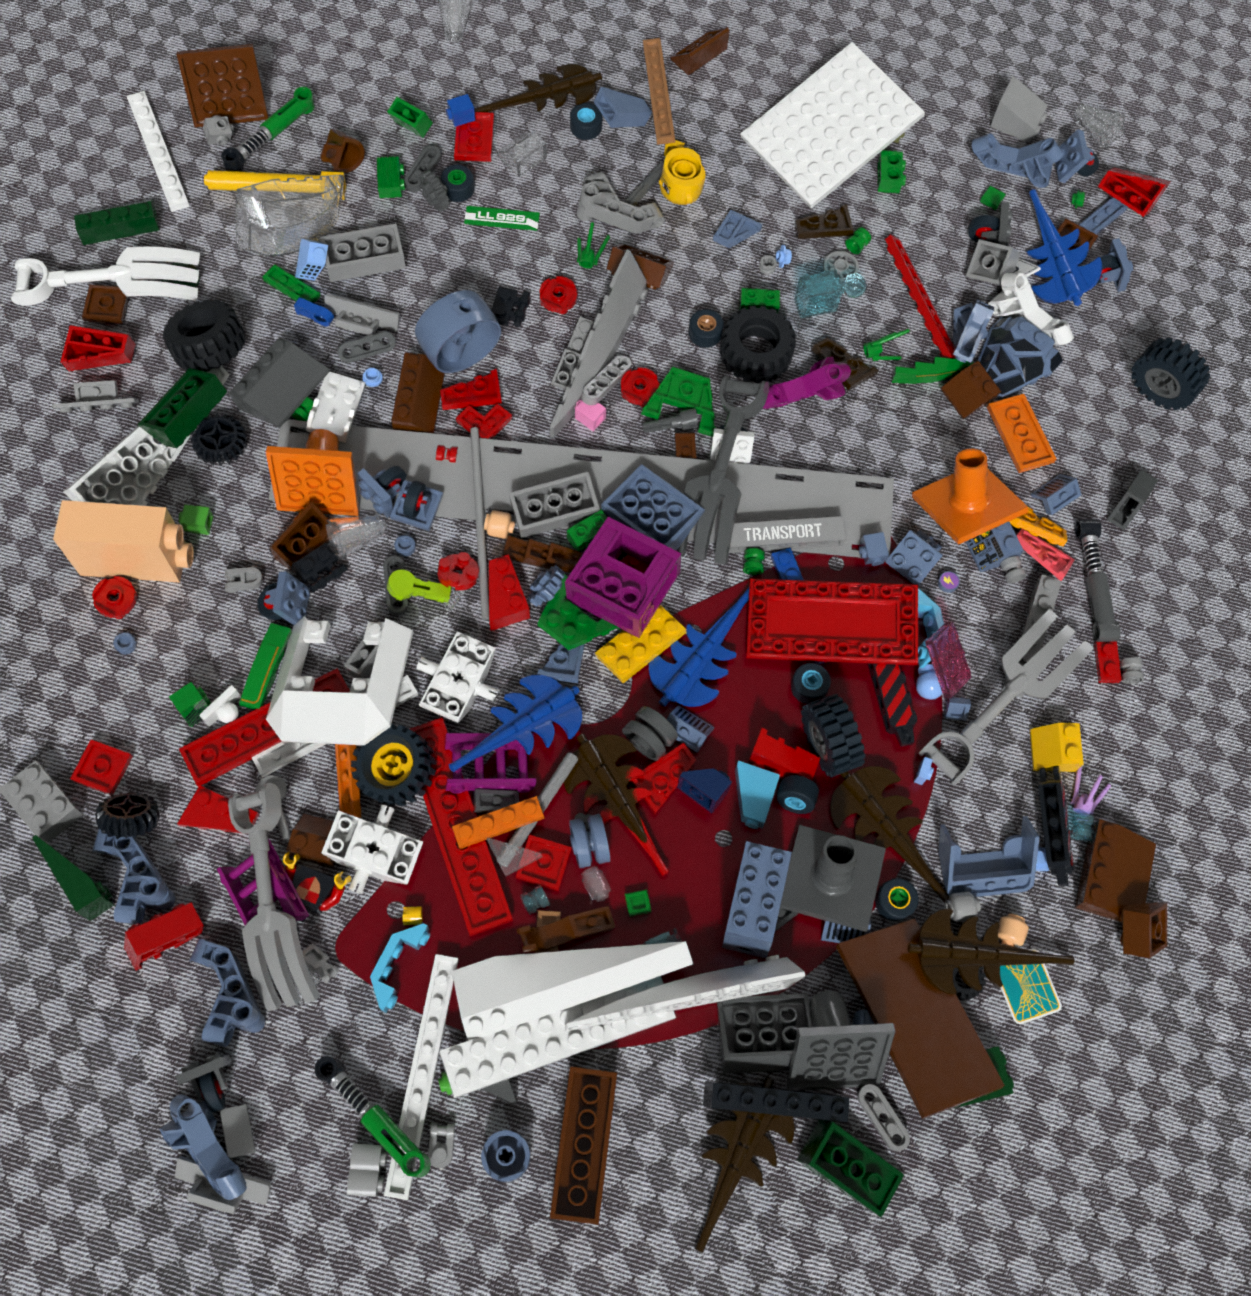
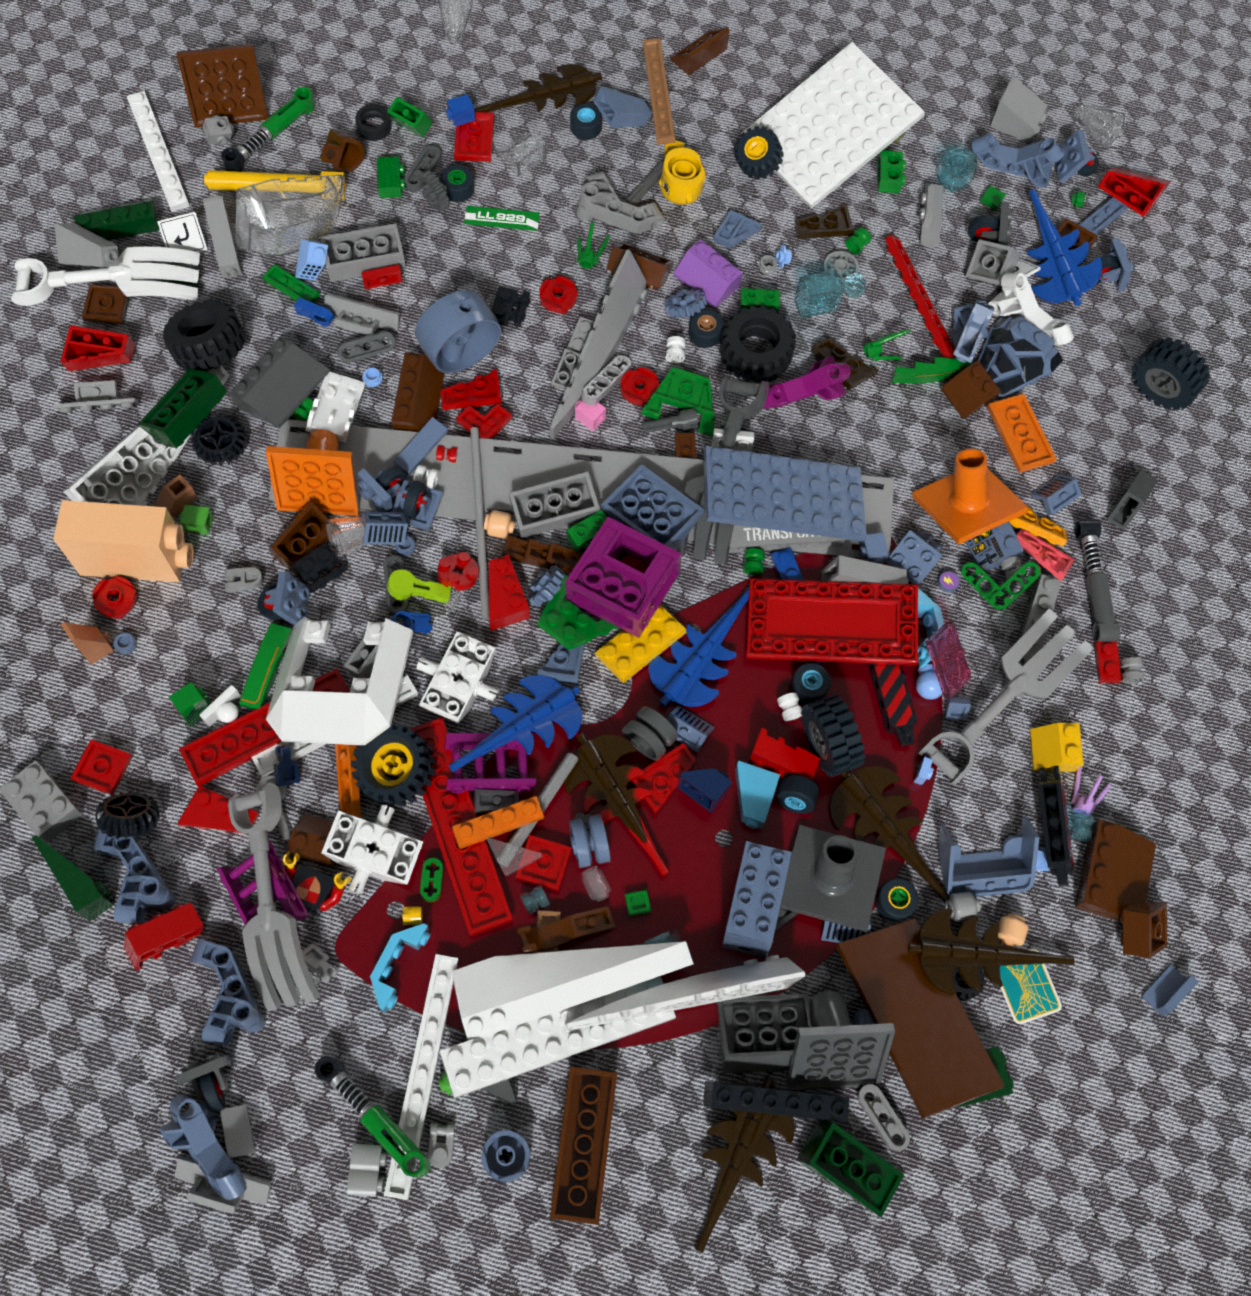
(83, 247): none -> light grey slope
(89, 641): none -> nougat slope
(175, 496): none -> nougat slope
(183, 233): none -> white piece
(222, 237): none -> light grey slope
(286, 770): none -> dark blue plate
(373, 111): none -> black tyre
(381, 277): none -> red plate
(384, 528): none -> sand blue panel
(415, 621): none -> blue piece
(421, 446): none -> sand blue tile
(426, 476): none -> white wheel
(426, 879): none -> green beam
(675, 350): none -> white wheel
(685, 303): none -> sand blue gear
(709, 272): none -> medium lavender slope
(758, 152): none -> black wheel
(783, 494): none -> sand blue plate
(790, 706): none -> white wheel
(855, 570): none -> light grey slope
(931, 214): none -> light grey bracket
(956, 168): none -> clear light blue brick
(996, 590): none -> green beam
(1168, 990): none -> sand blue panel

